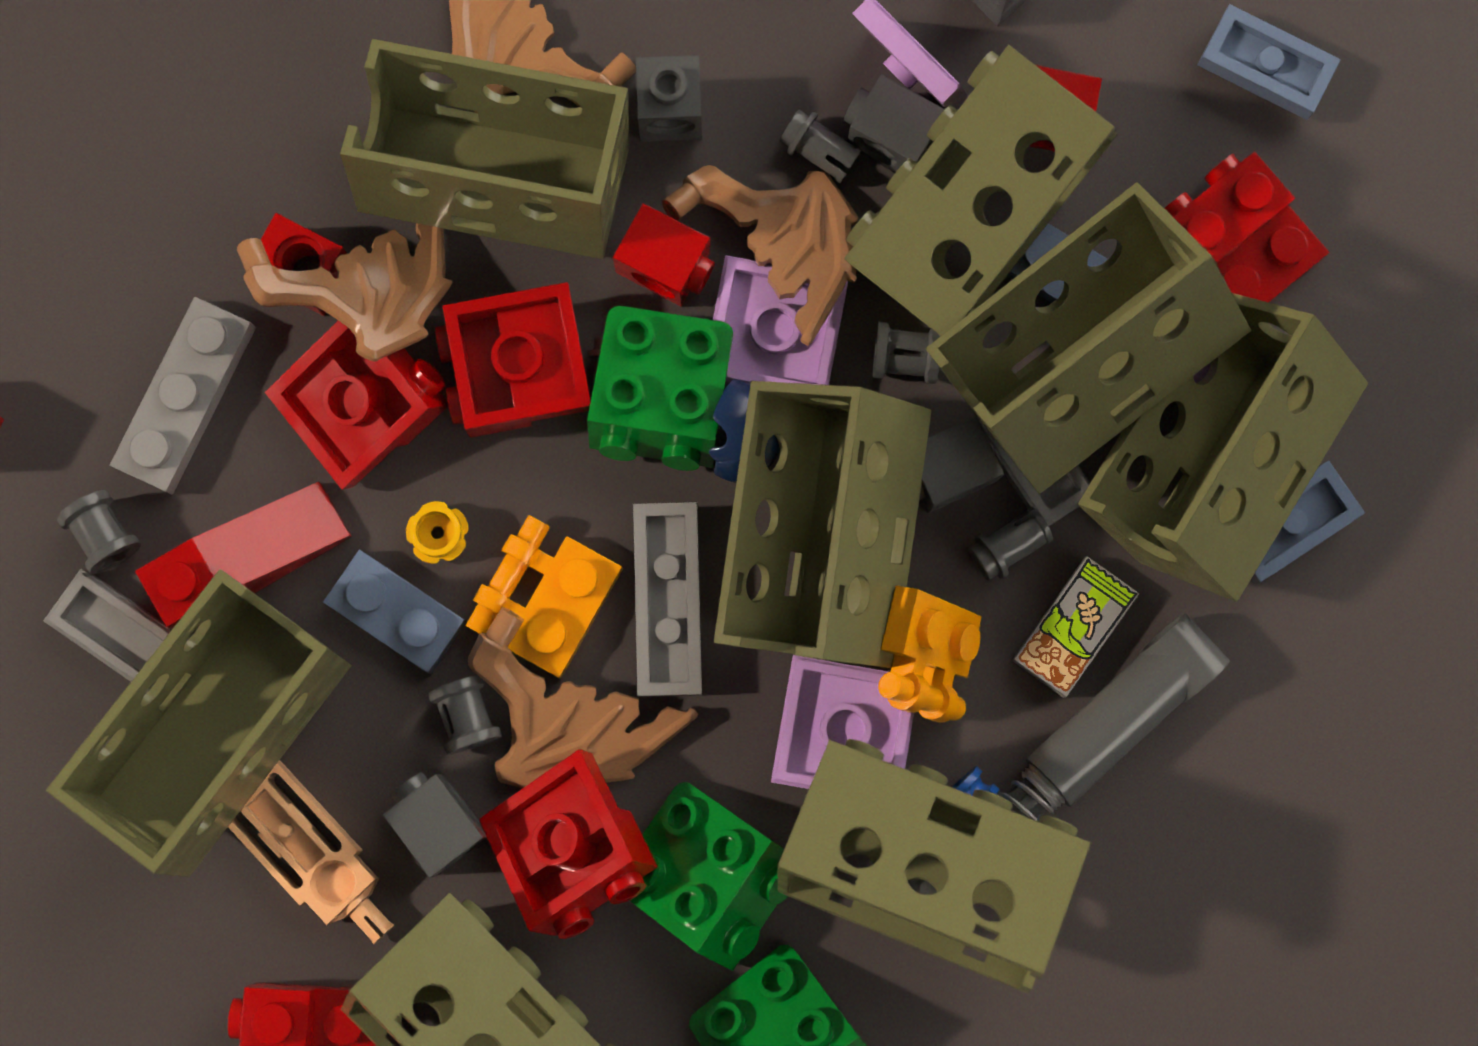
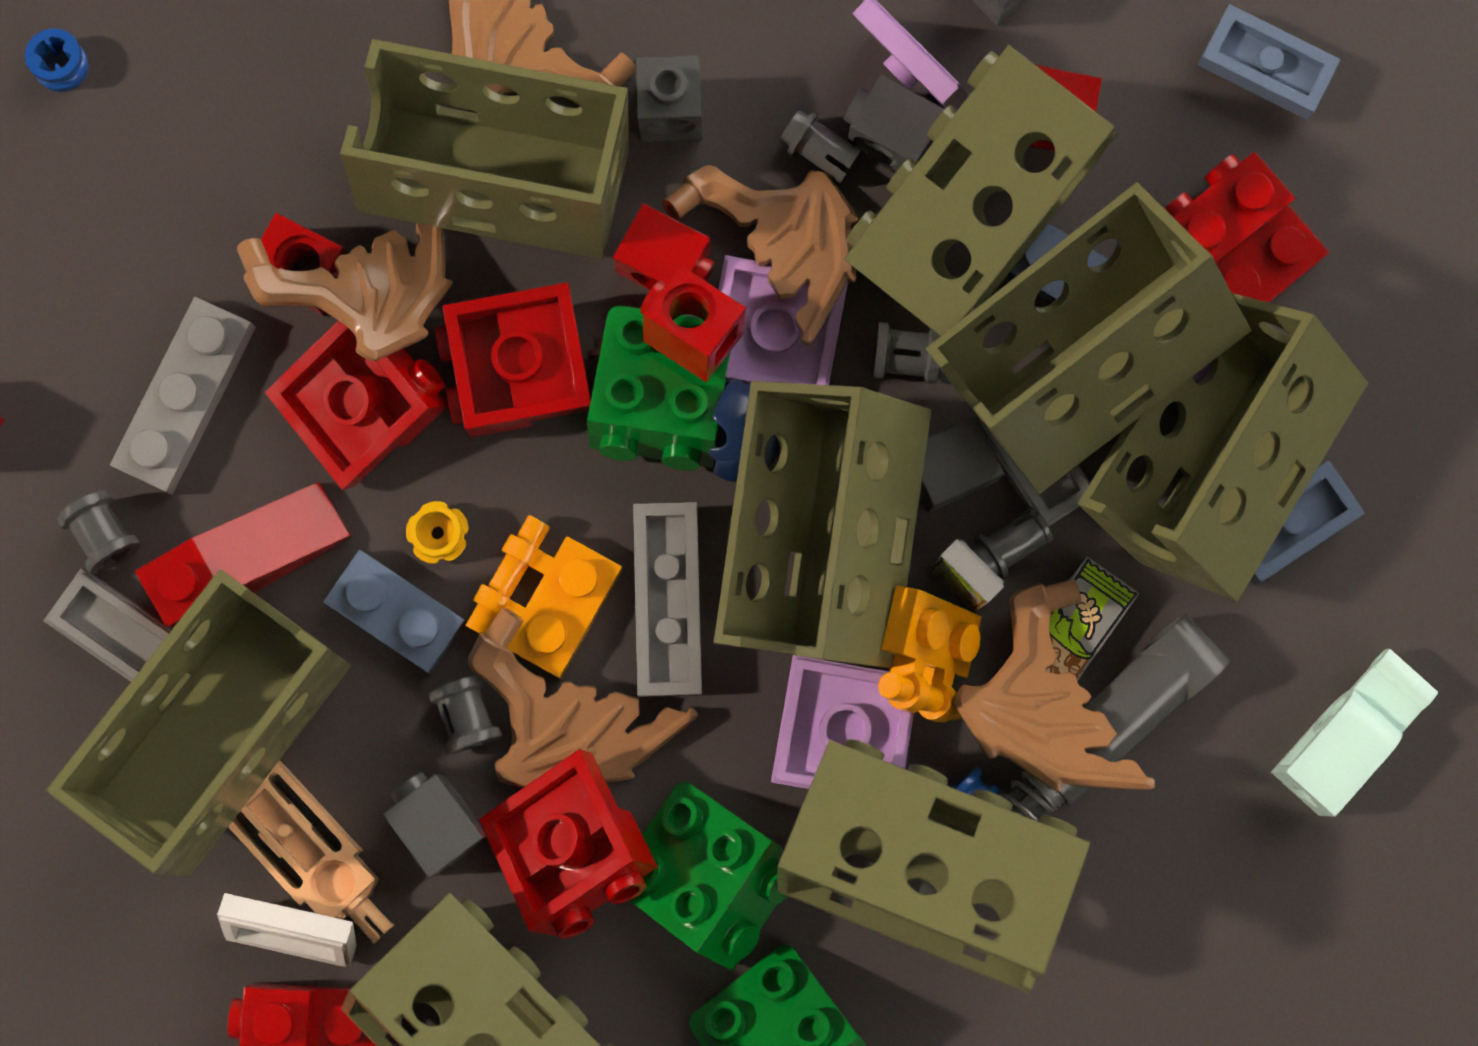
(63, 78): none -> blue bush
(287, 930): none -> white tile
(697, 348): none -> red brick
(966, 576): none -> light grey tile
(1039, 714): none -> medium nougat animal
(1354, 735): none -> light aqua piece

